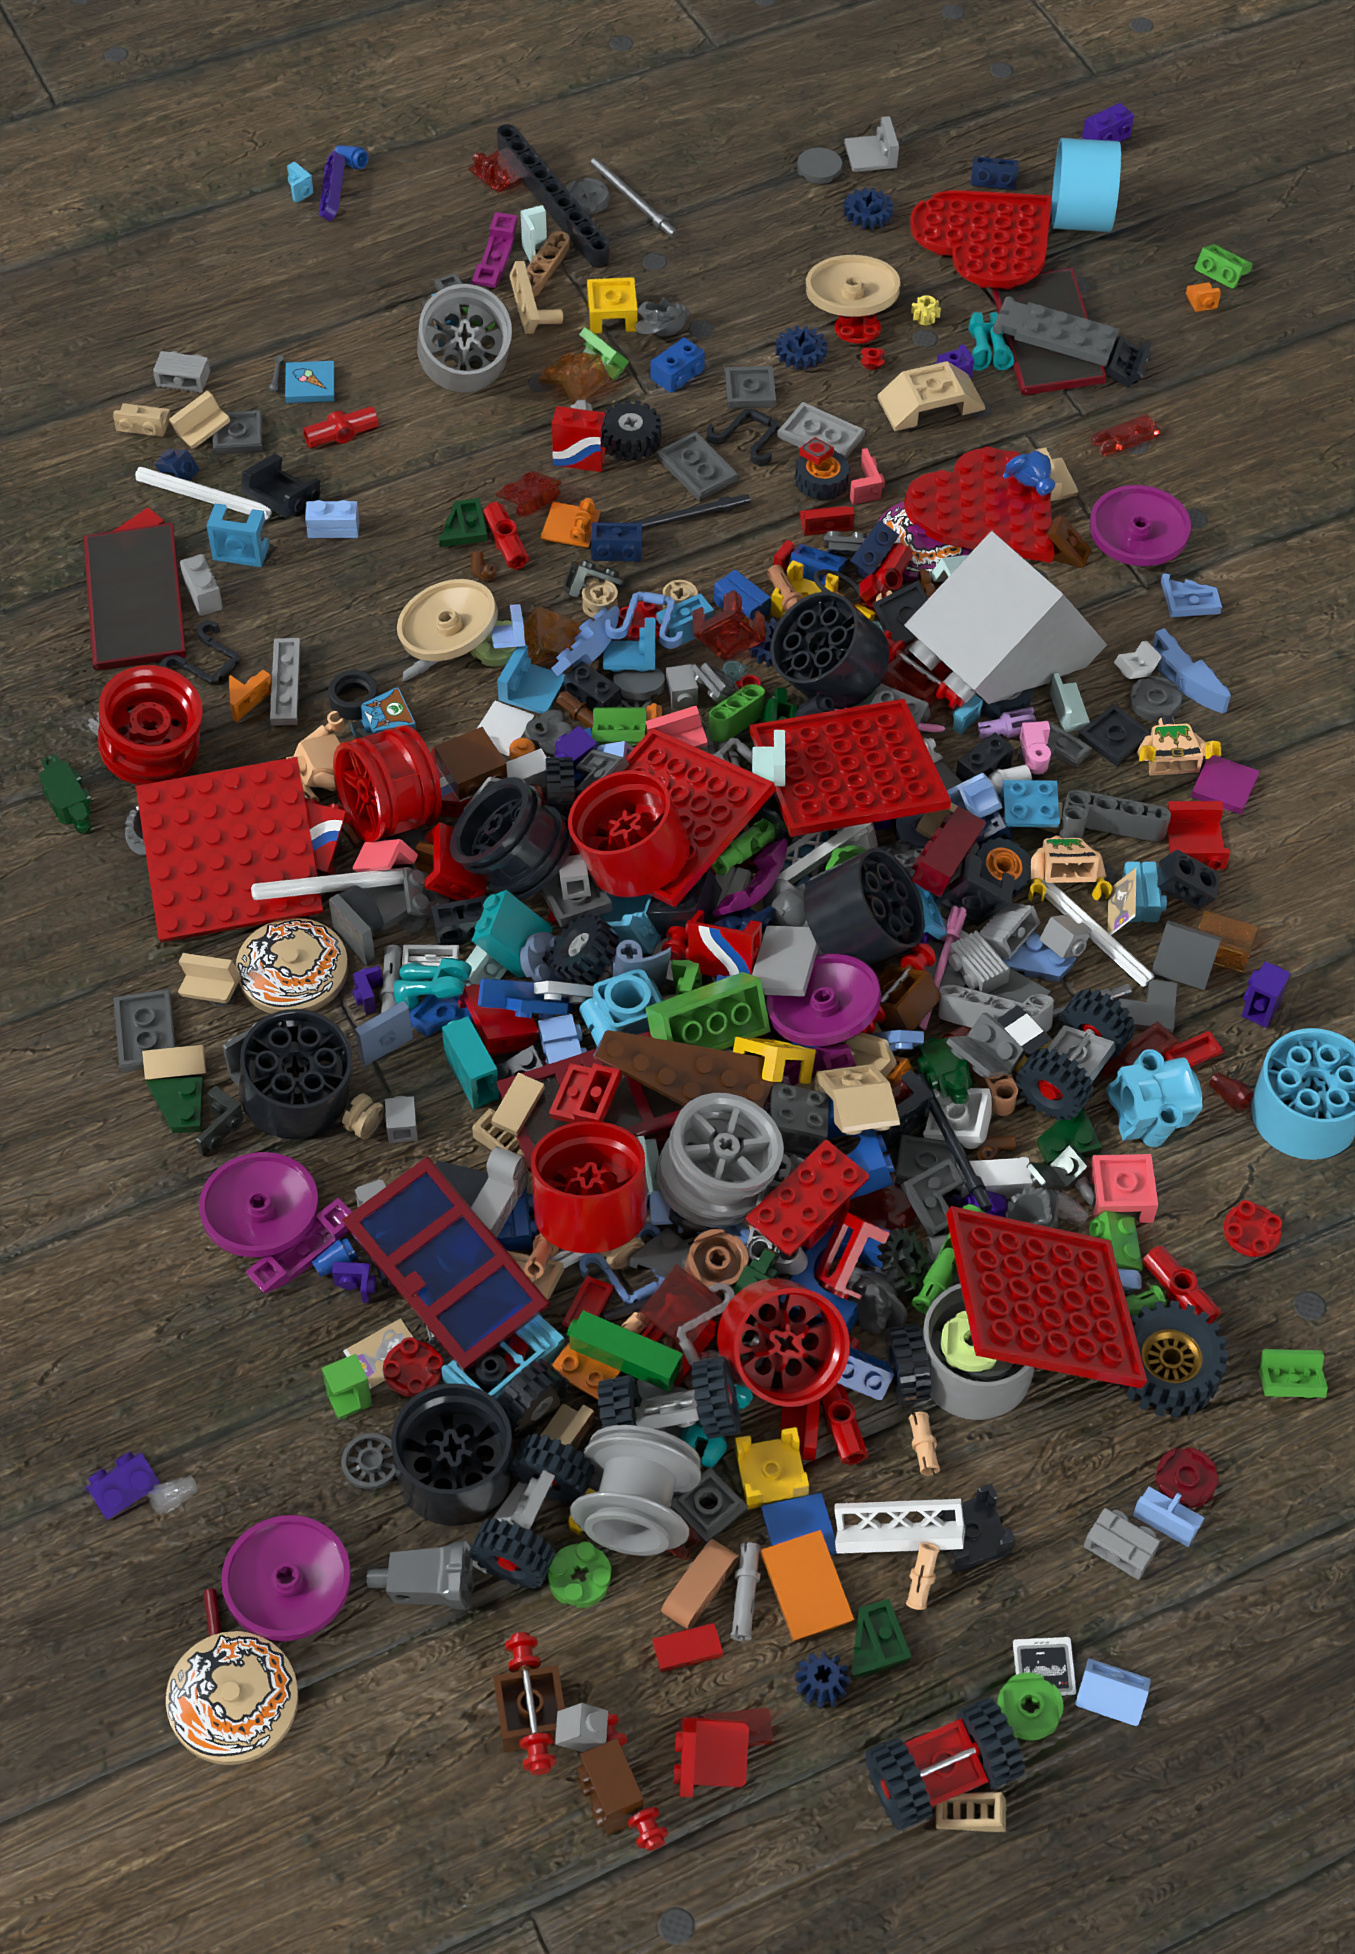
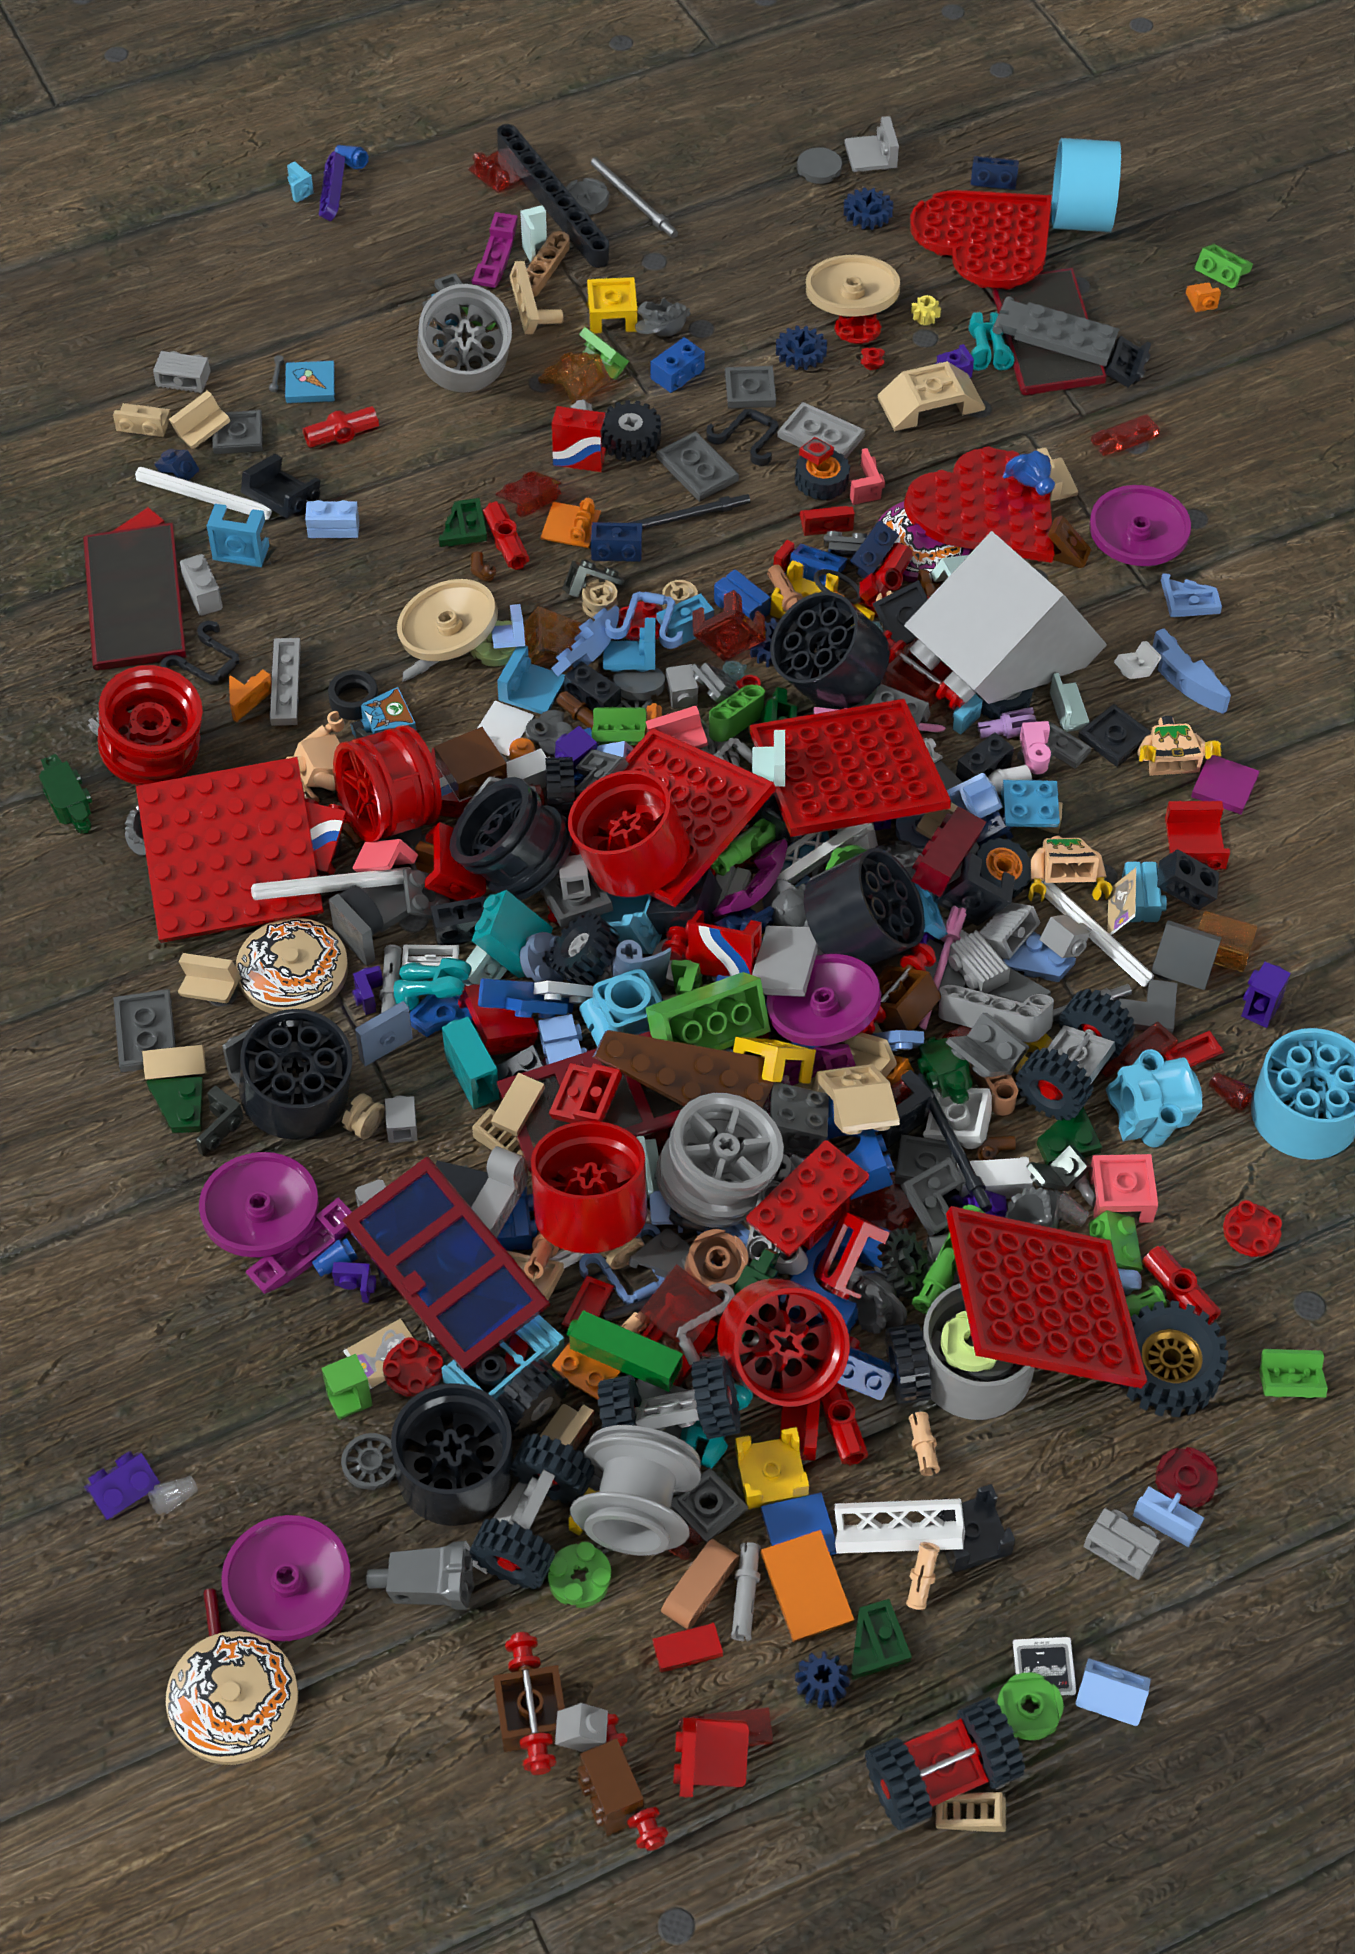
(817, 704): black brick -> none
(1024, 1029): sticker -> none
(1109, 125): dark purple brick -> none
(1113, 816): dark grey beam -> none
(1155, 698): dark grey tile -> none

